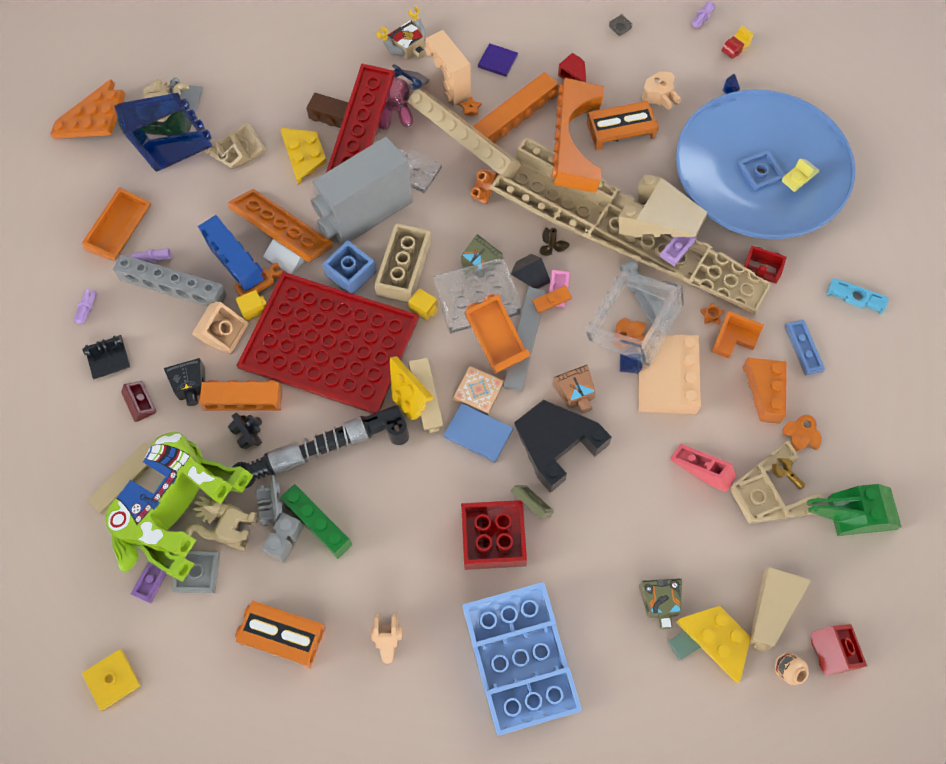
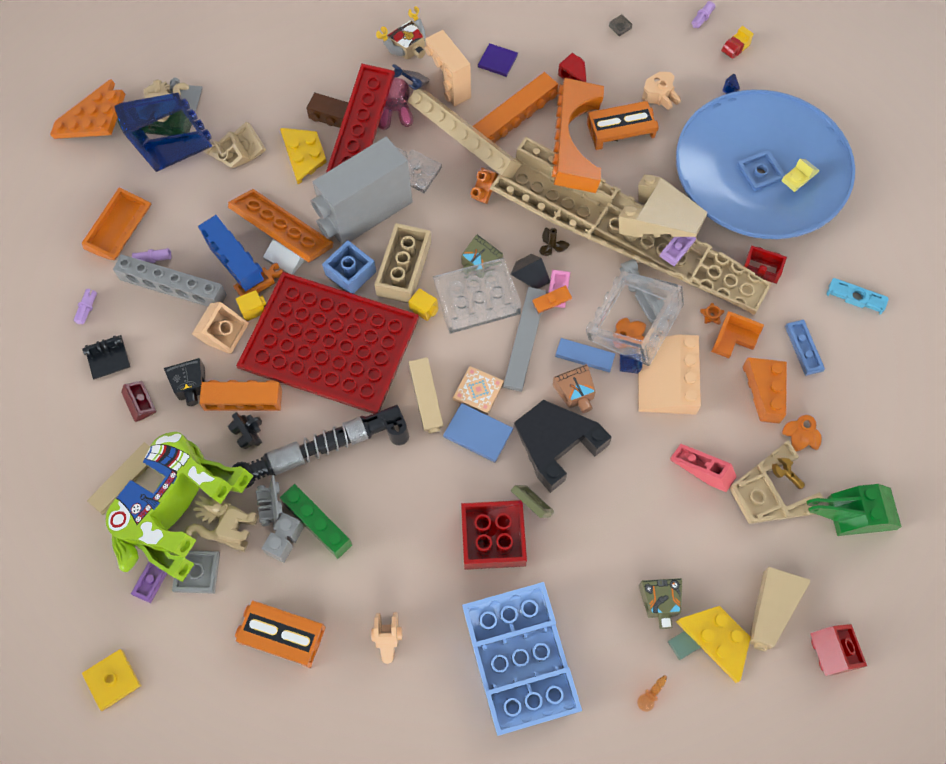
(408, 390): yellow wing -> none
(470, 111): orange plate -> none
(496, 333): orange panel -> none
(585, 355): none -> medium blue tile
(647, 701): none -> clear orange bar
(791, 668): light nougat head -> none

